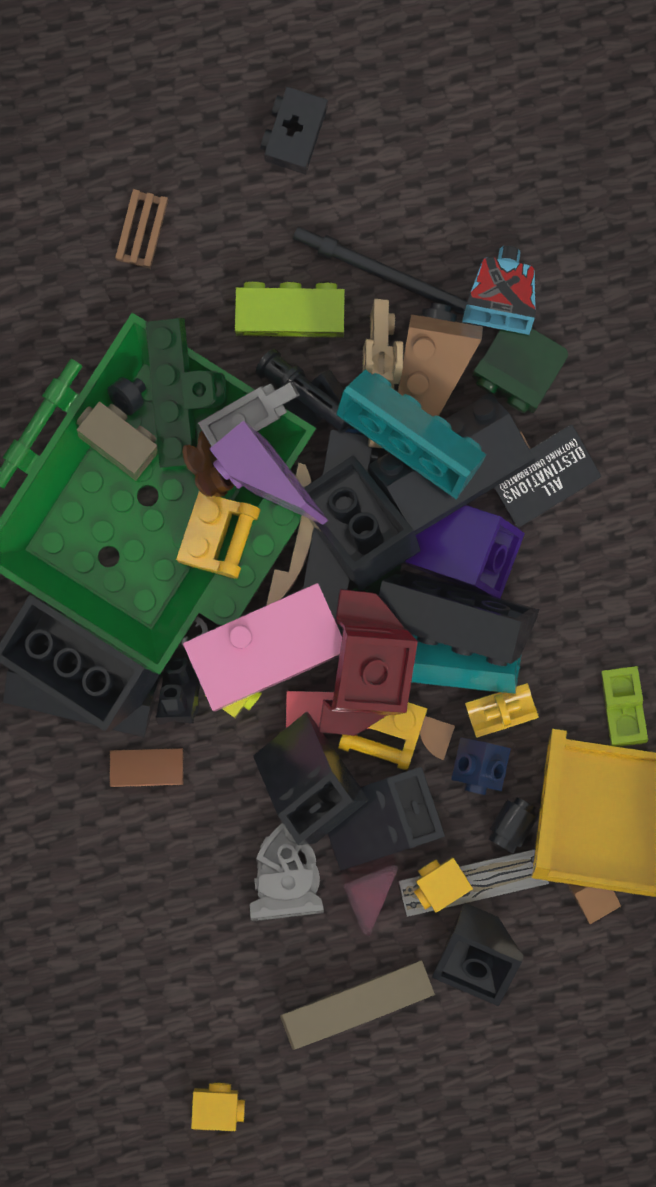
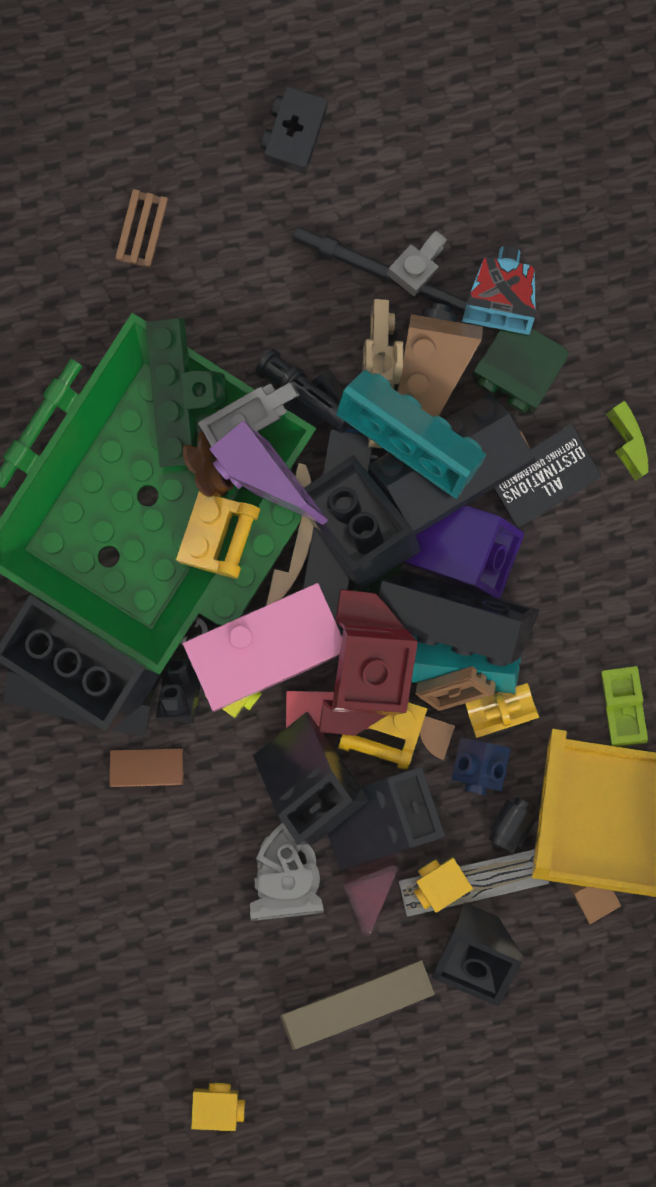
(117, 440): dark tan brick -> none
(127, 394): black tile -> none
(289, 310): lime brick -> none
(417, 267): none -> light grey plate
(455, 688): none -> medium nougat tile
(634, 452): none -> lime slope

